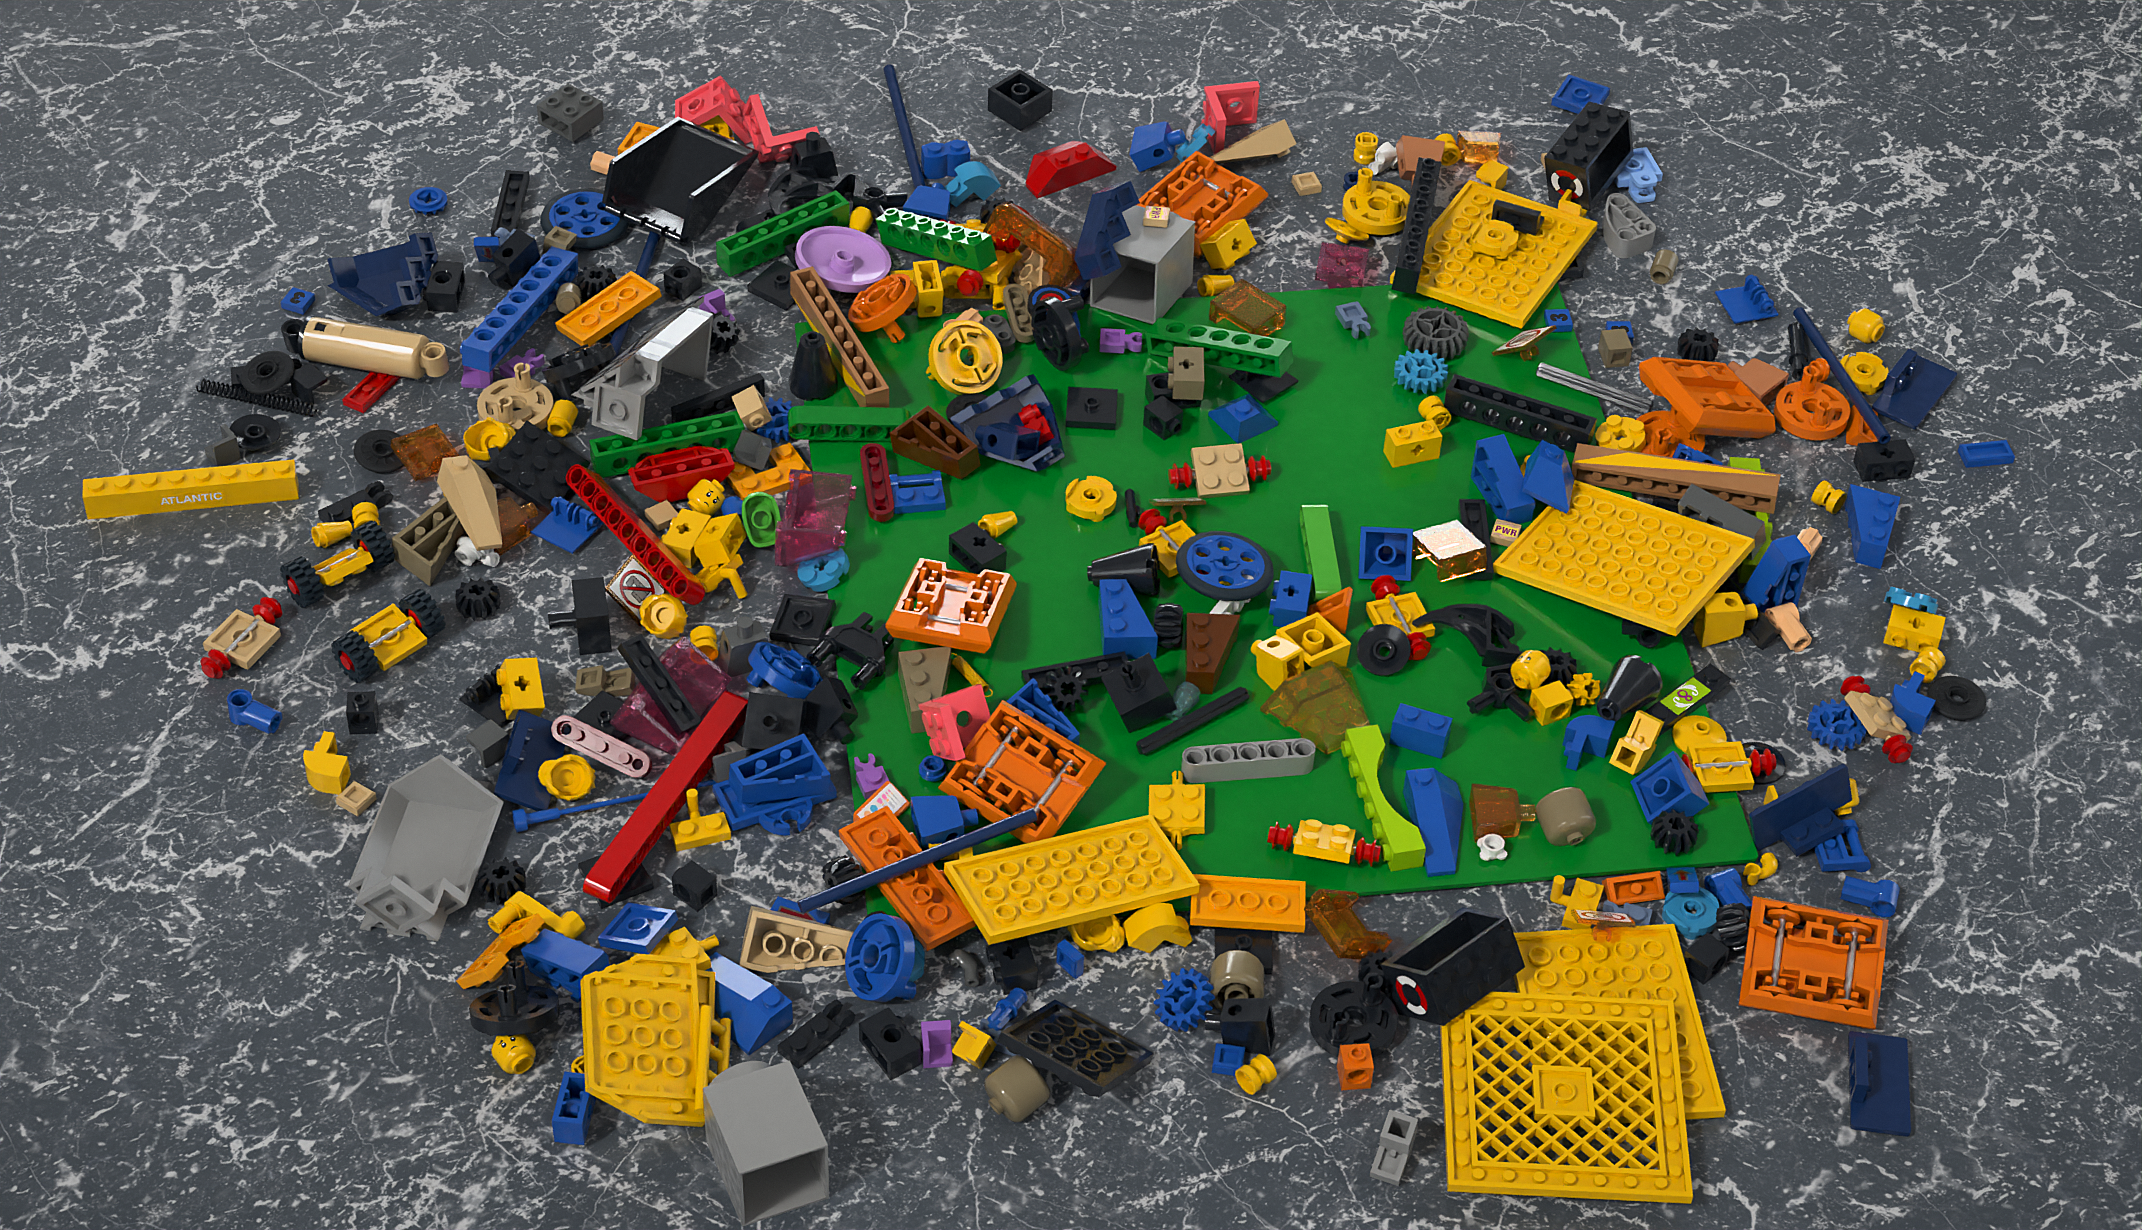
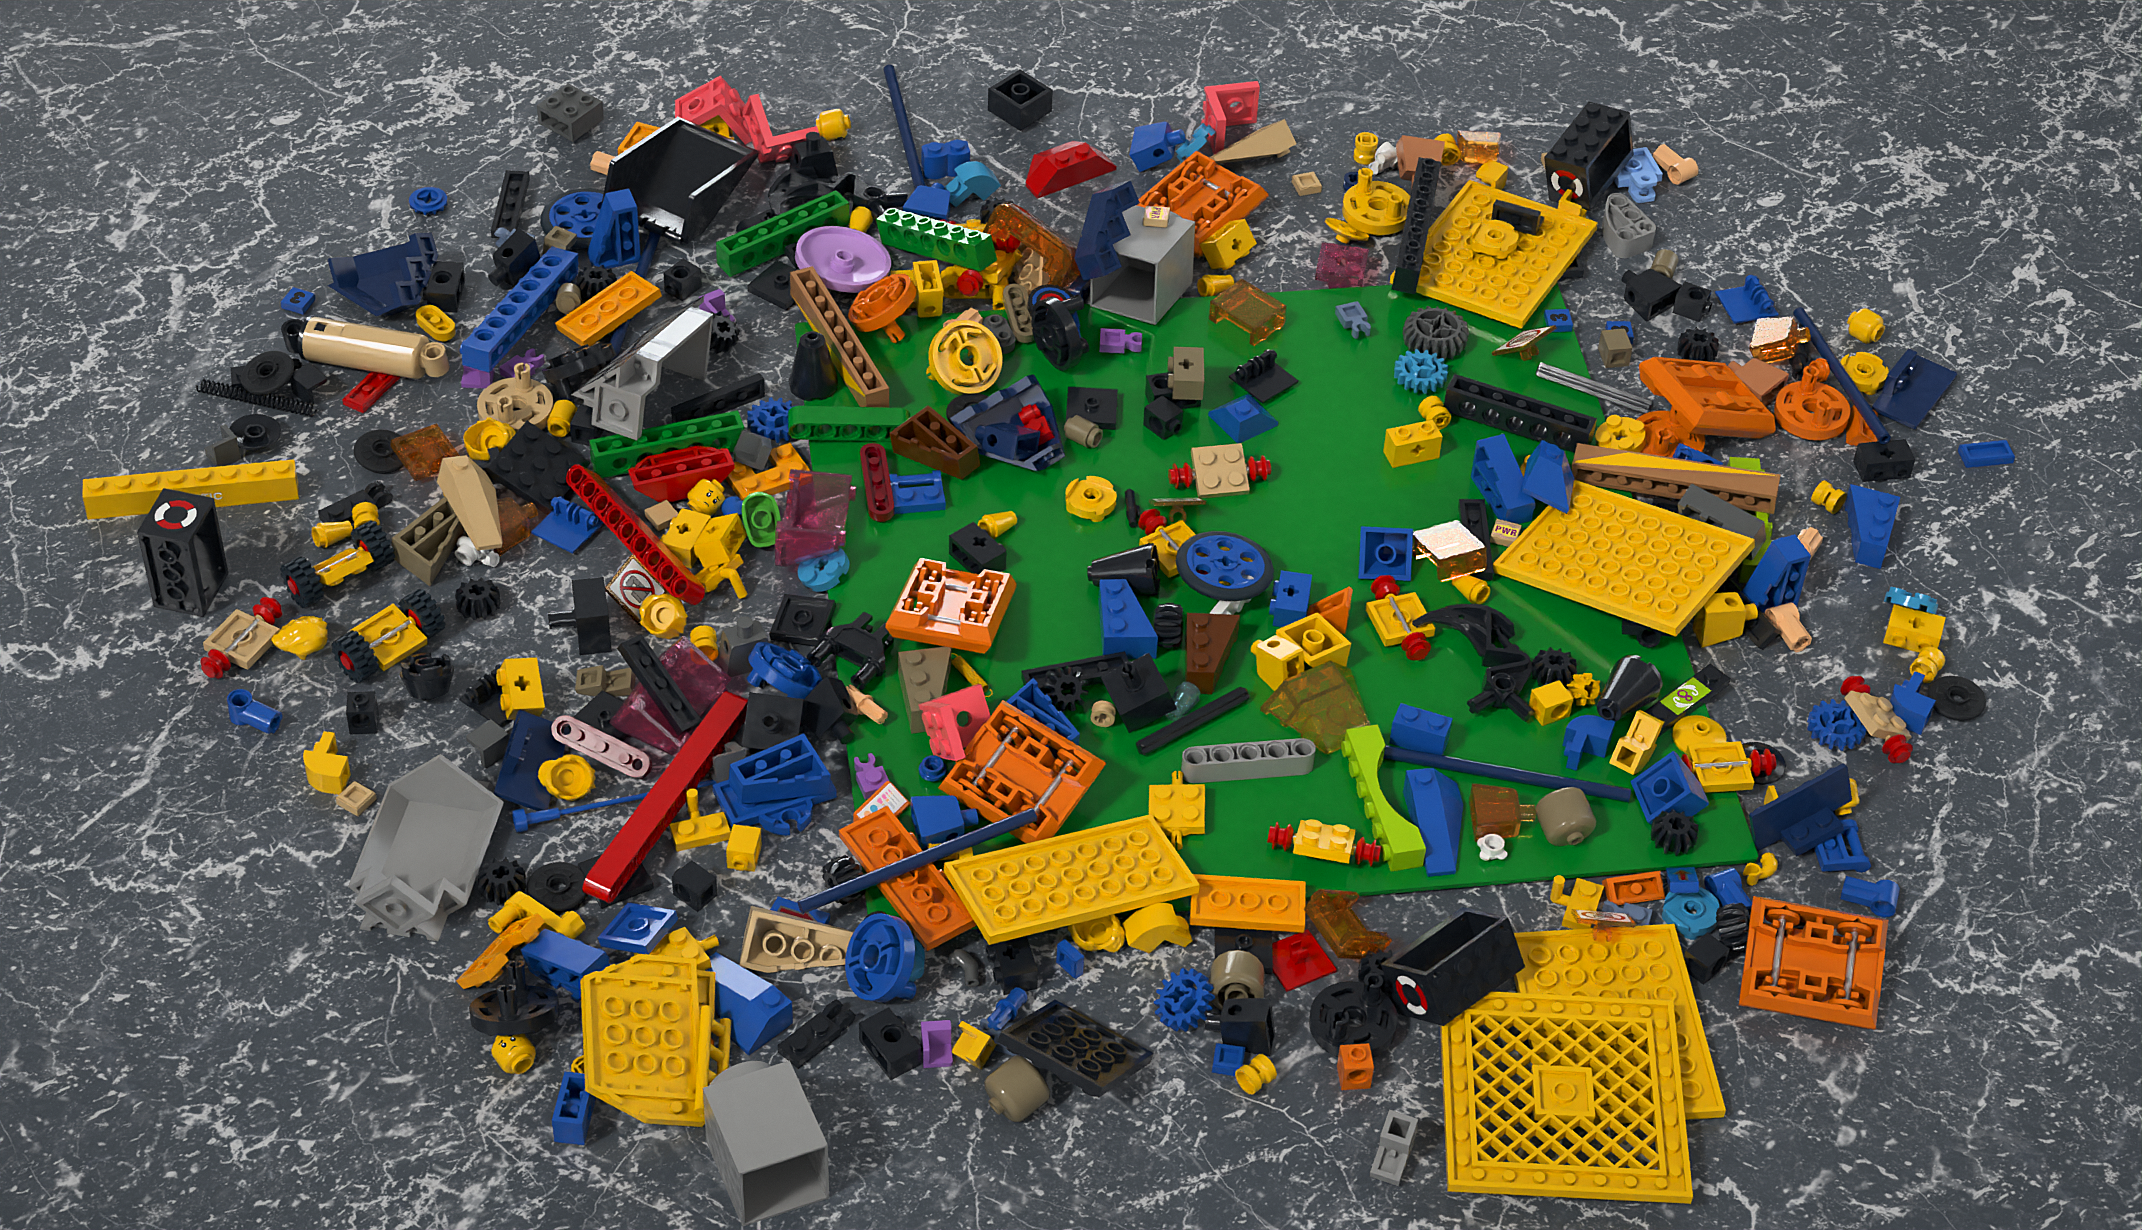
(183, 552): none -> black hose
(302, 636): none -> yellow hair
(427, 676): none -> black cone
(435, 323): none -> yellow plate
(486, 247): blue tile -> none
(557, 872): none -> black wheel
(581, 426): none -> black brick
(616, 232): none -> blue wedge
(743, 848): none -> yellow brick
(751, 408): tan brick -> none
(833, 124): none -> yellow head
(865, 705): none -> light nougat axle
(1083, 431): none -> dark tan brick
(1108, 713): none -> tan bush
(1222, 346): green brick -> none
(1300, 961): none -> red piece
(1319, 551): bright green beam -> none
(1379, 638): black dish -> none
(1472, 588): none -> yellow cone
(1505, 773): none -> dark blue piece
(1530, 669): yellow head -> none
(1577, 92): blue plate -> none
(1649, 292): none -> black torso
(1677, 168): none -> light nougat piece
(1692, 301): none -> black brick
(1777, 339): none -> clear orange torso
(1879, 1083): dark blue bracket -> none

